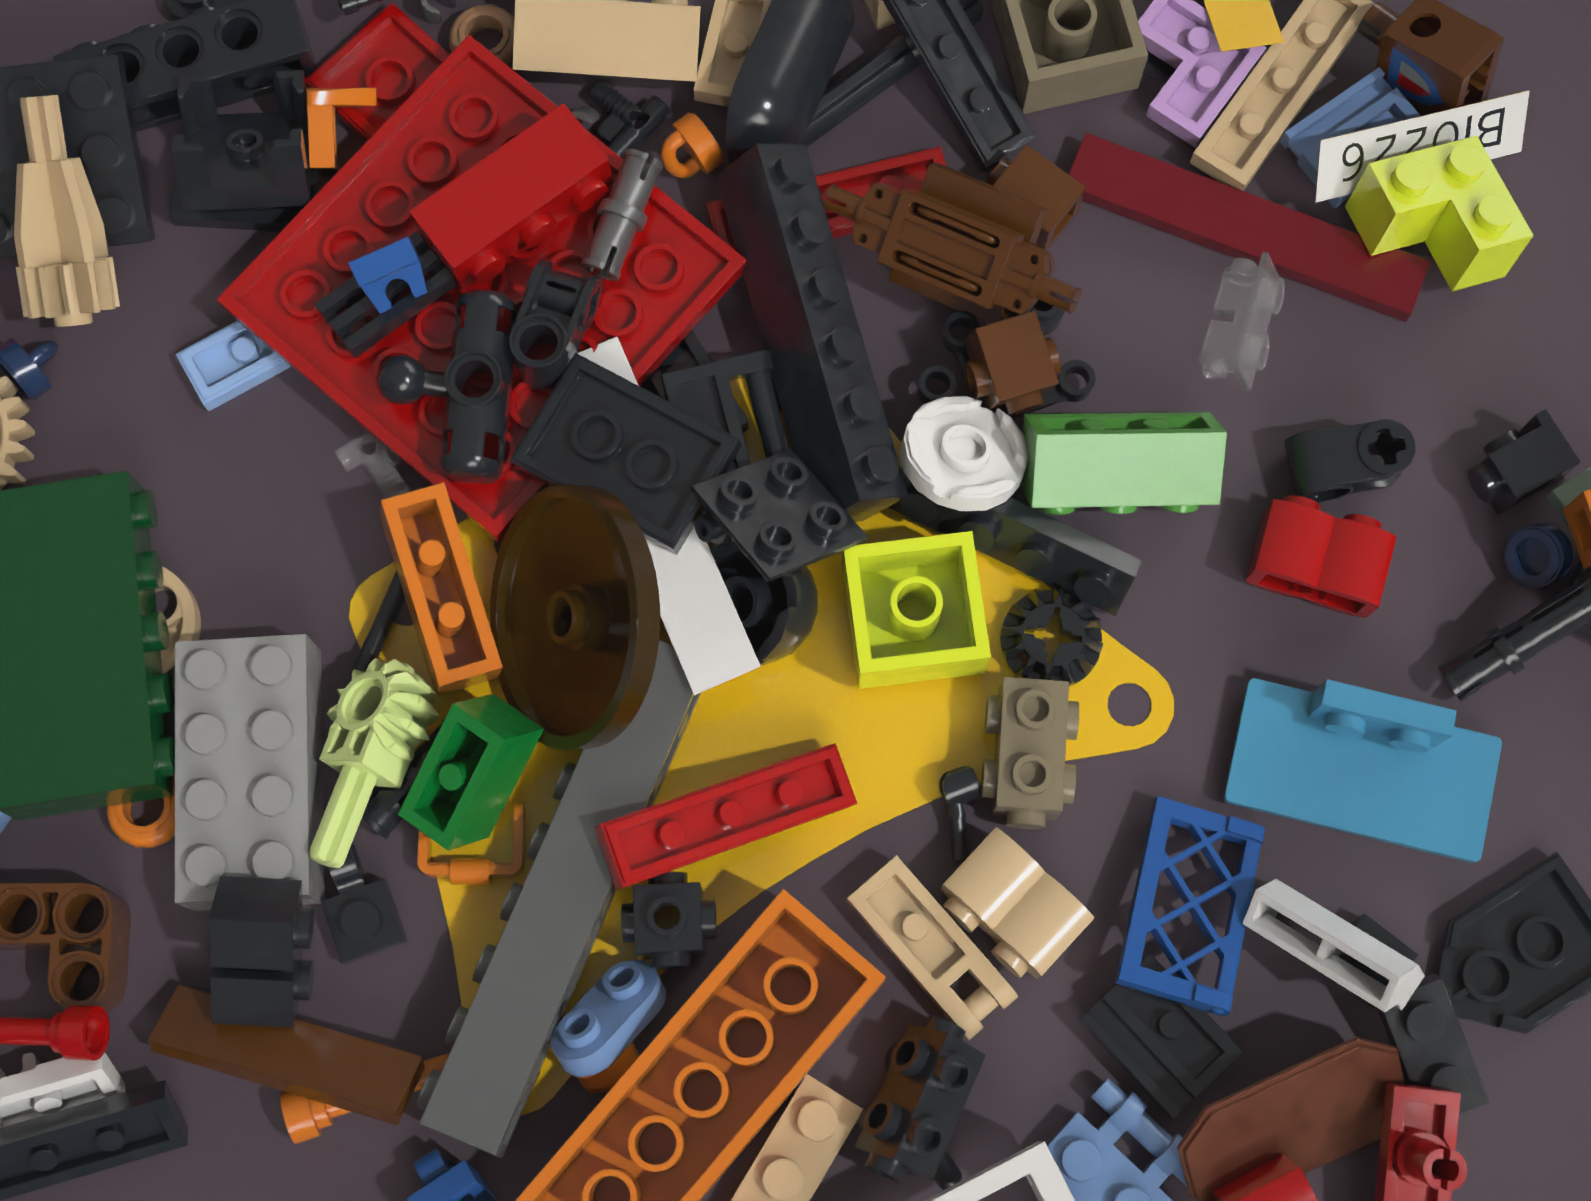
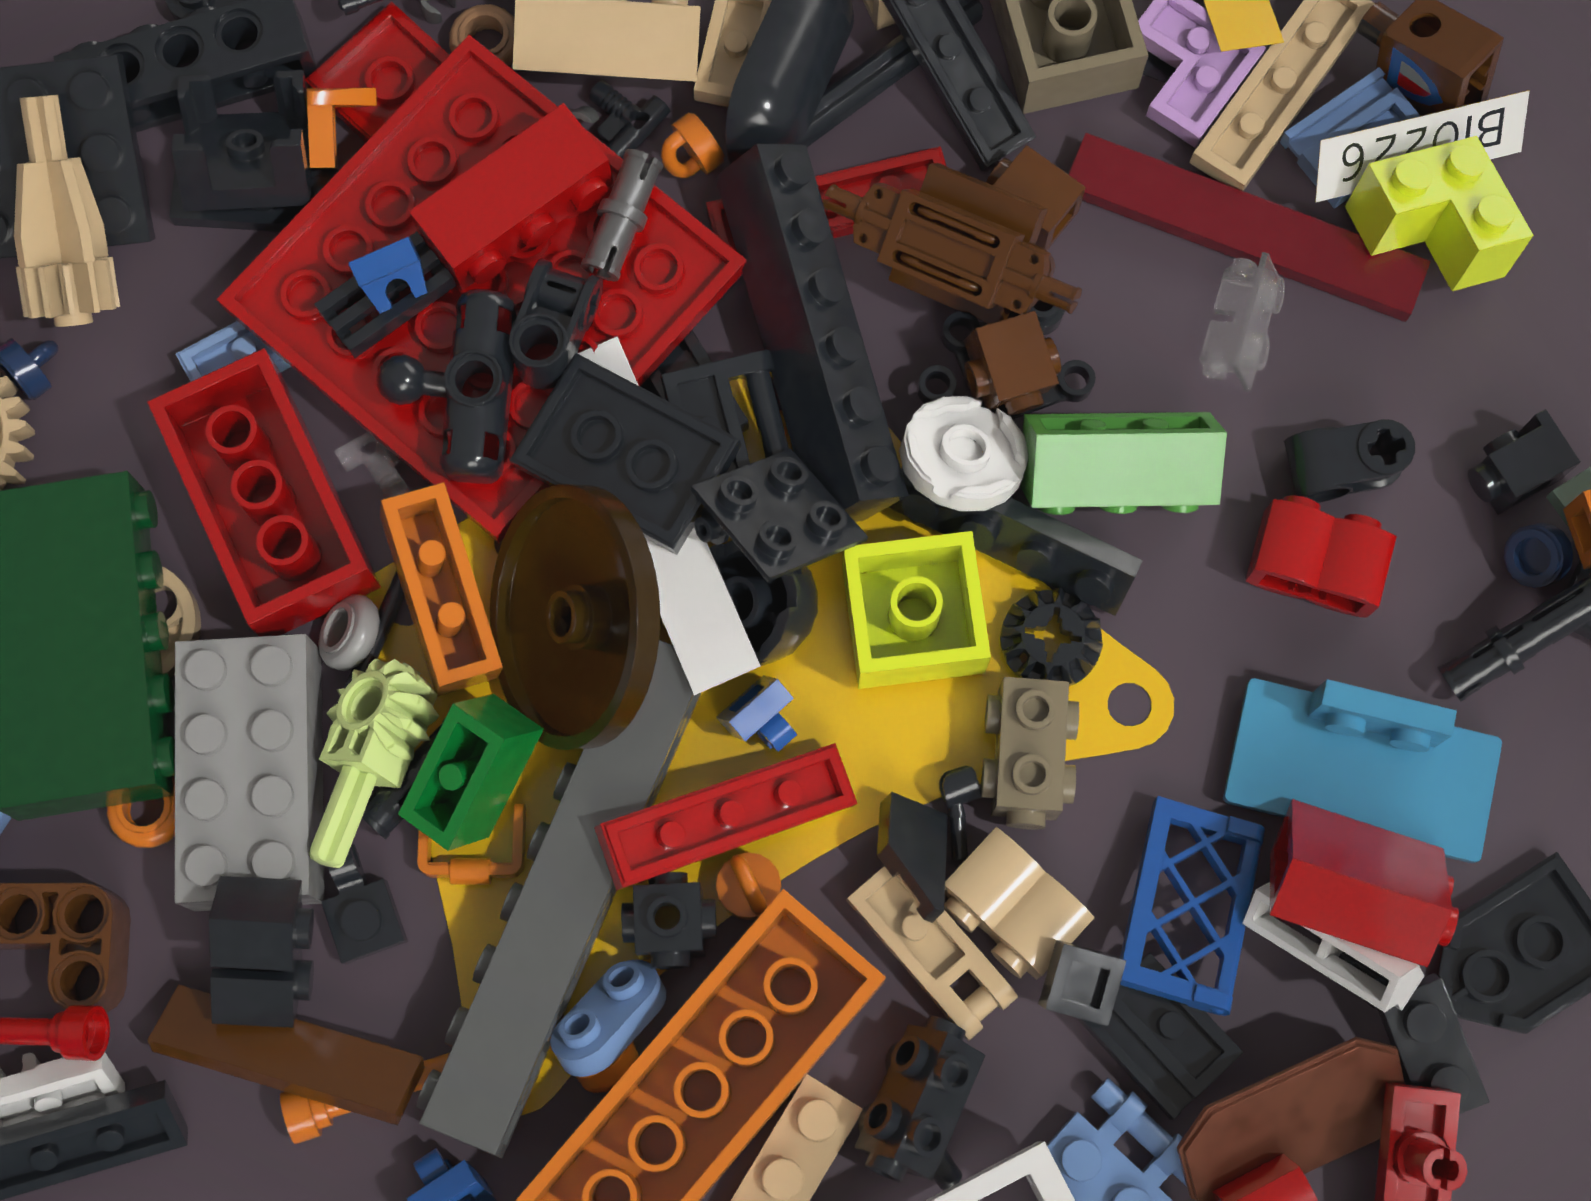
(263, 495): none -> red brick
(349, 632): none -> light grey piece
(747, 885): none -> orange tile
(758, 713): none -> tile
(914, 845): none -> black tile
(1082, 982): none -> black plate
(1361, 884): none -> red brick

